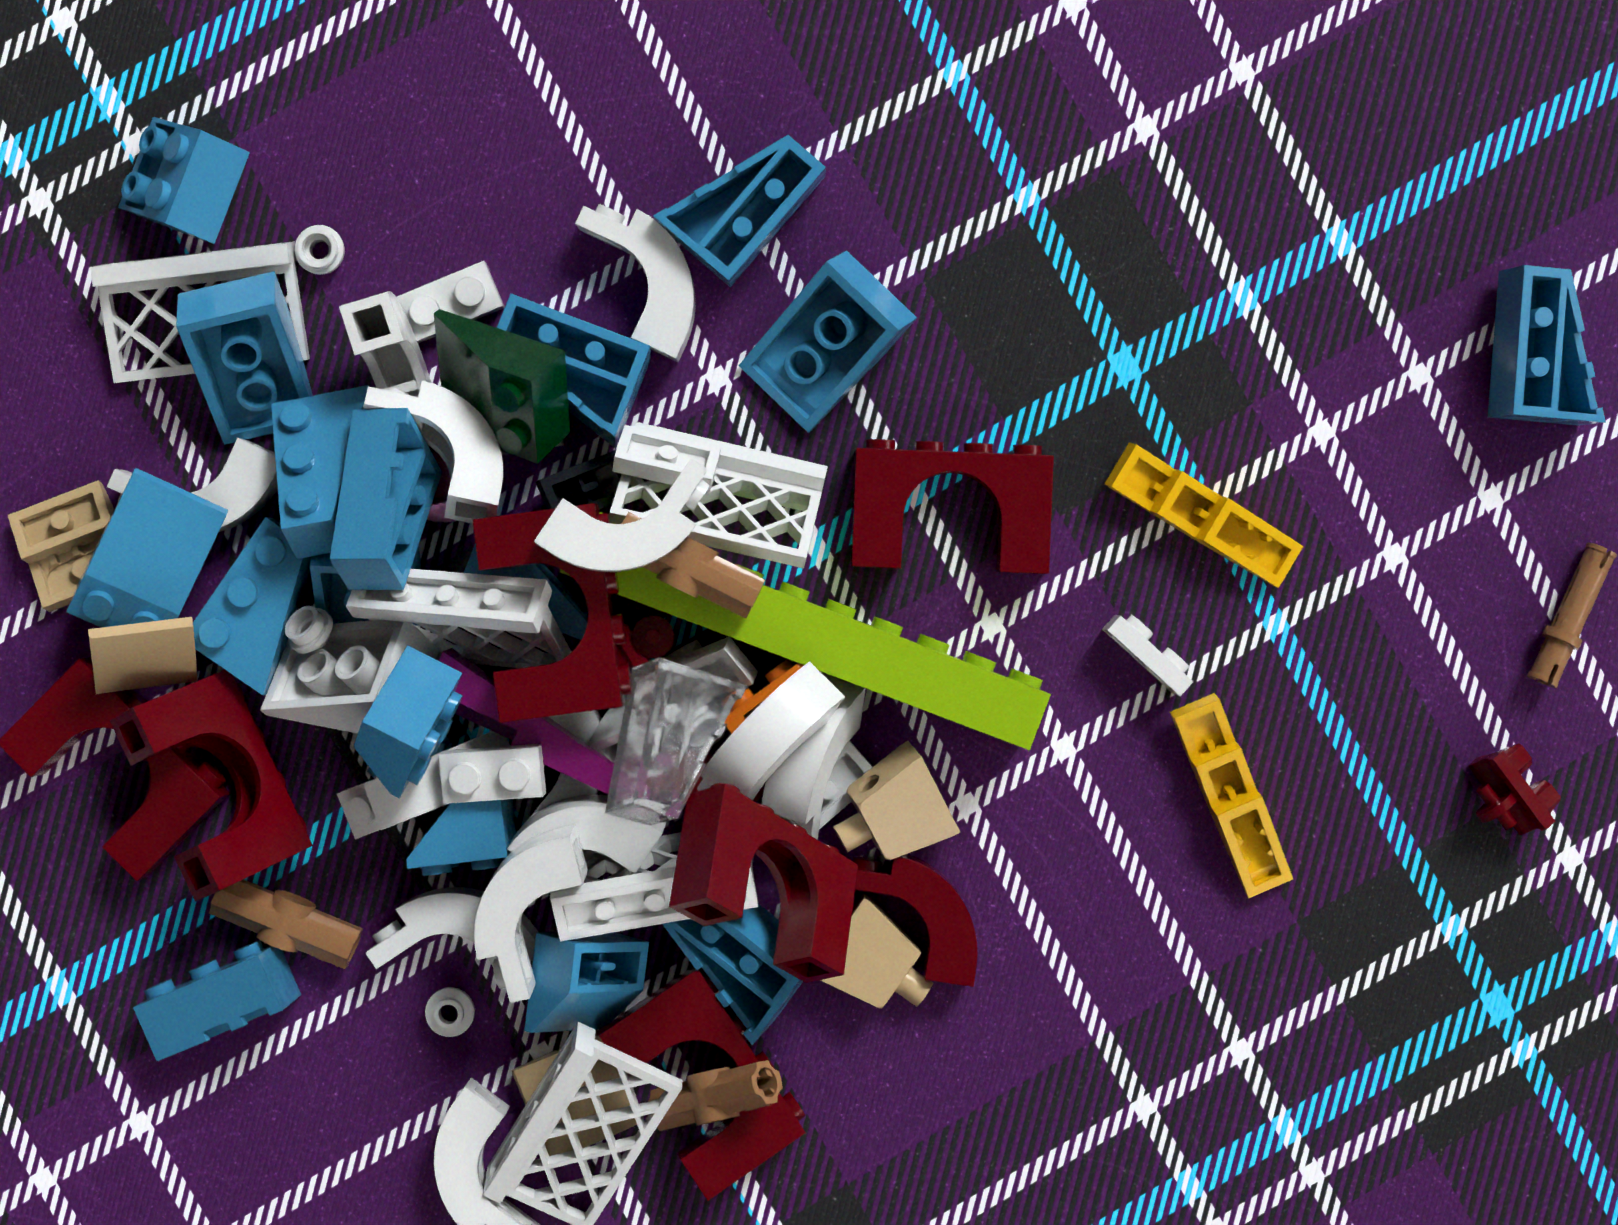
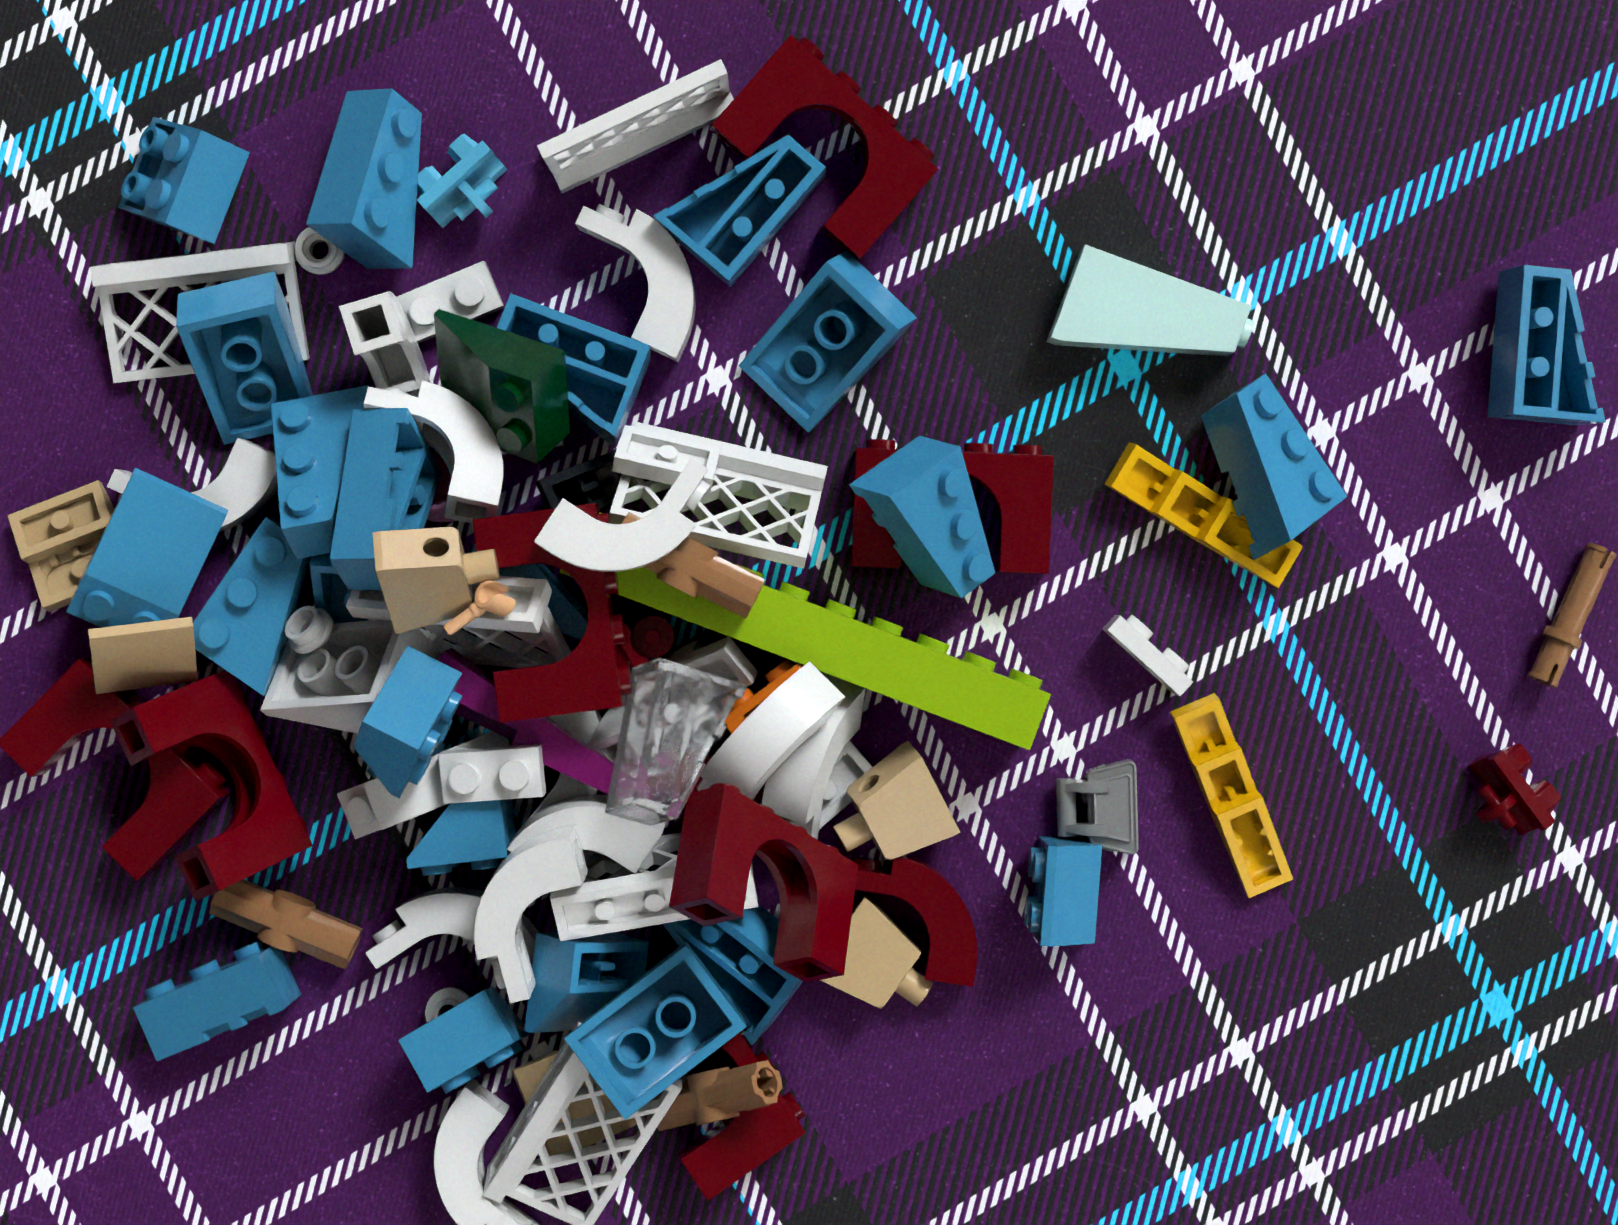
(371, 180): none -> dark azure wedge
(428, 574): none -> tan torso
(457, 1041): none -> dark azure slope
(464, 185): none -> medium azure hips
(489, 598): none -> light nougat hand
(638, 127): none -> white fence
(656, 1030): none -> dark azure slope
(798, 82): none -> dark red arch
(931, 514): none -> dark azure wedge
(1065, 891): none -> dark azure slope
(1110, 806): none -> light grey piece
(1141, 309): none -> light aqua slope
(1272, 465): none -> dark azure wedge

